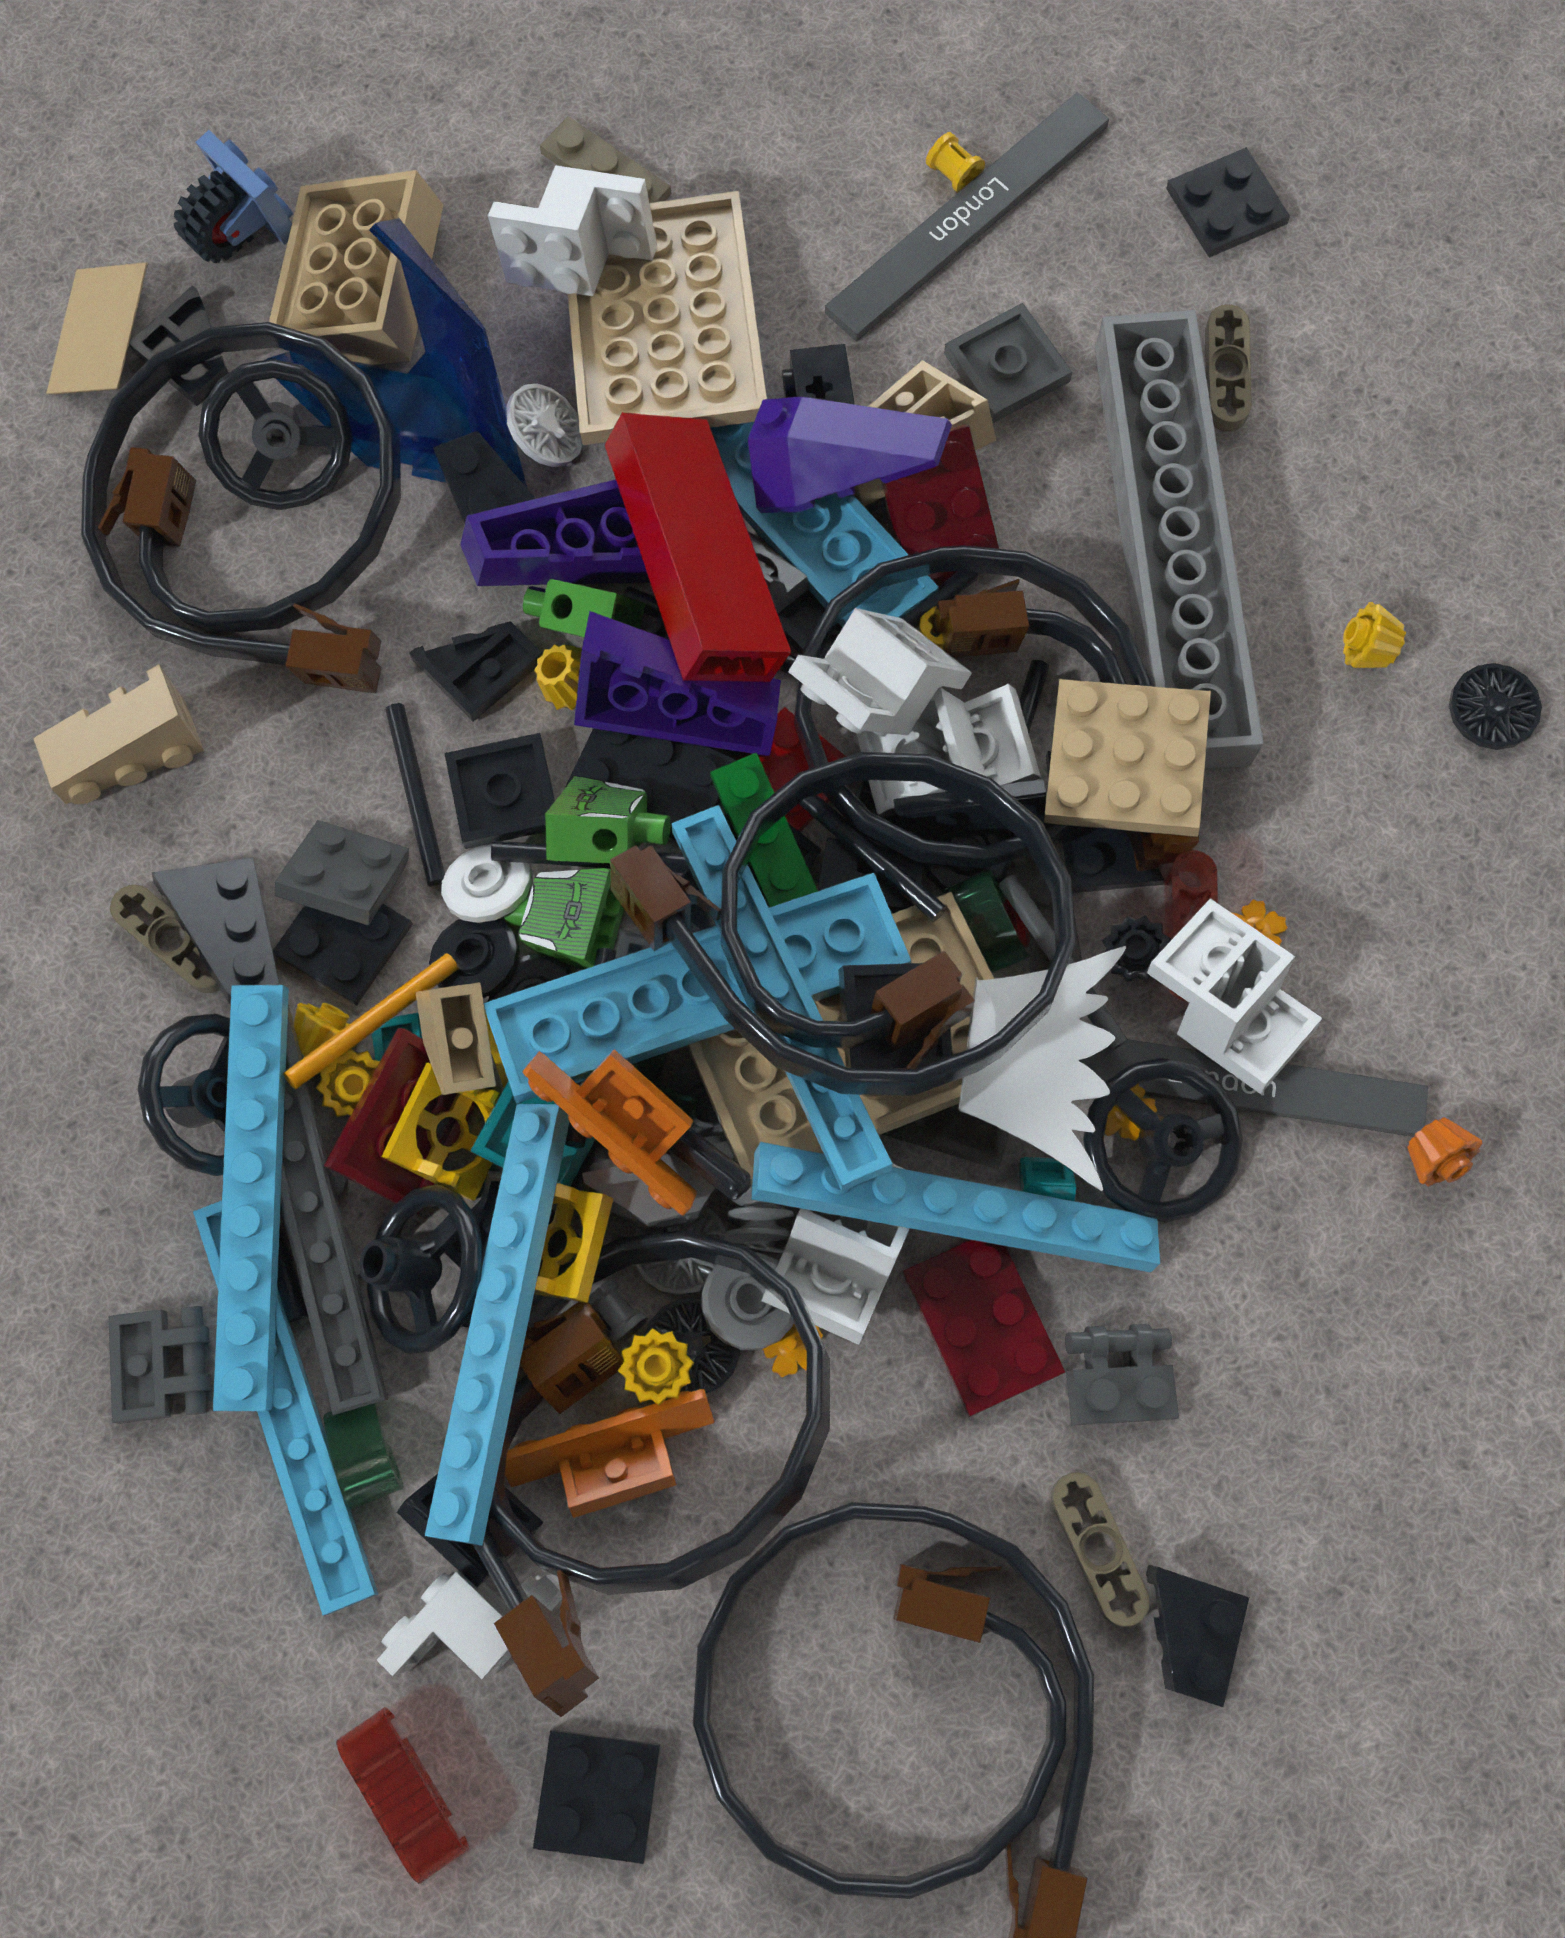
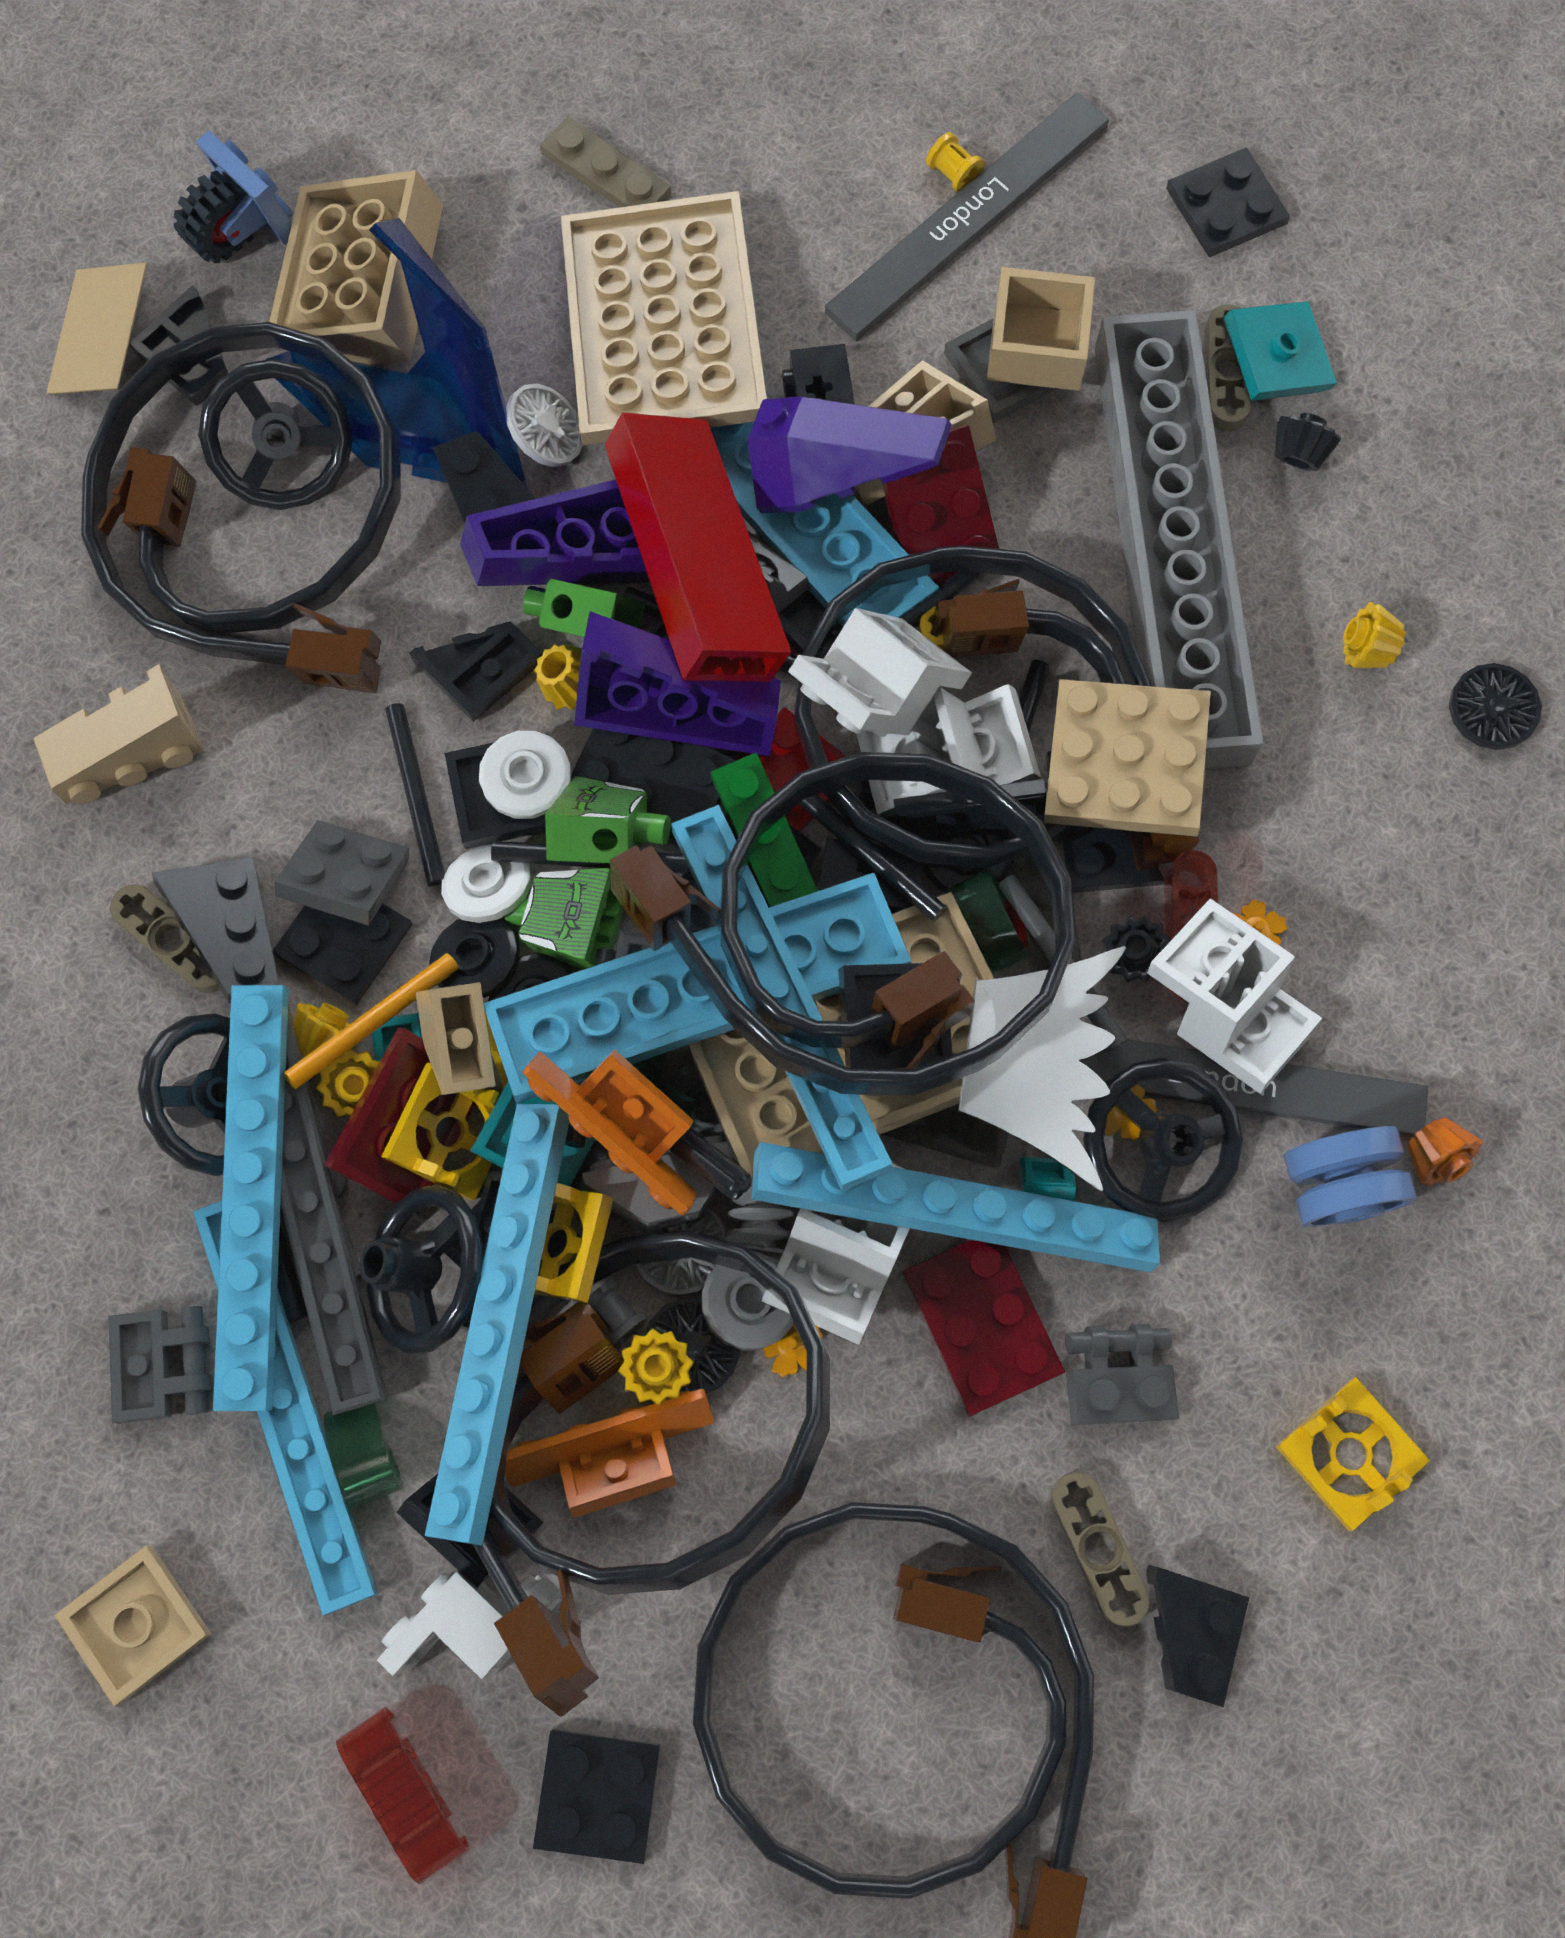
(132, 1625): none -> tan plate
(524, 774): none -> white wheel
(574, 230): white bracket -> none
(1041, 328): none -> tan piece
(1279, 350): none -> teal plate
(1304, 441): none -> black piece
(1350, 1175): none -> medium blue wheel
(1405, 1463): none -> yellow piece

